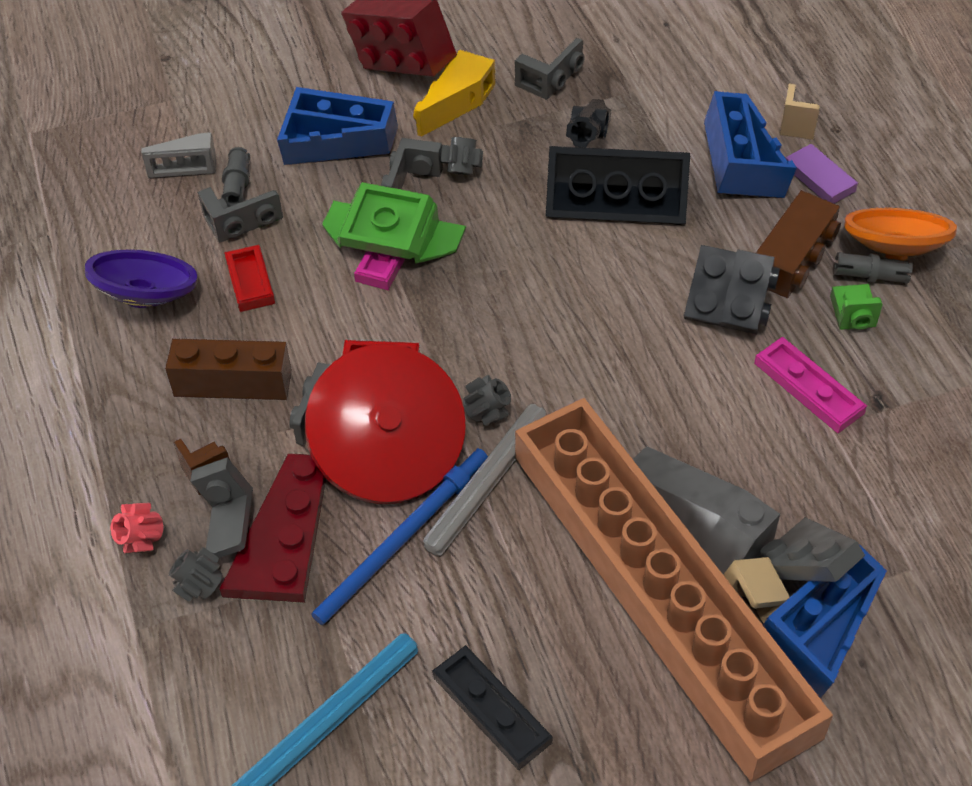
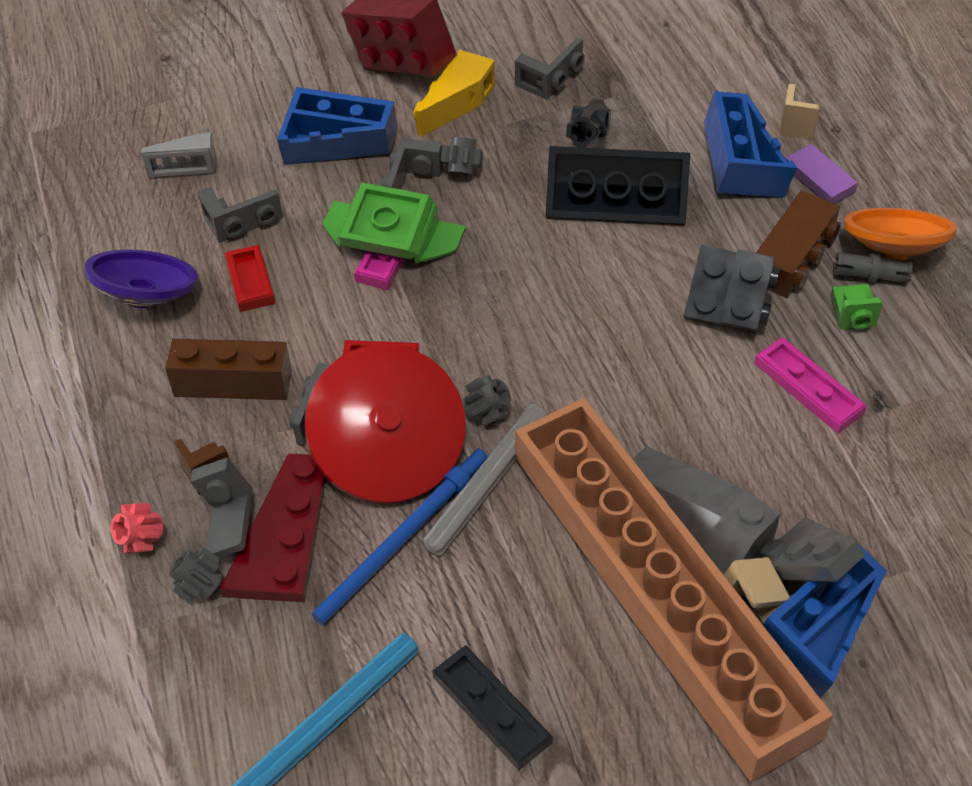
(235, 176): dark grey pin -> none

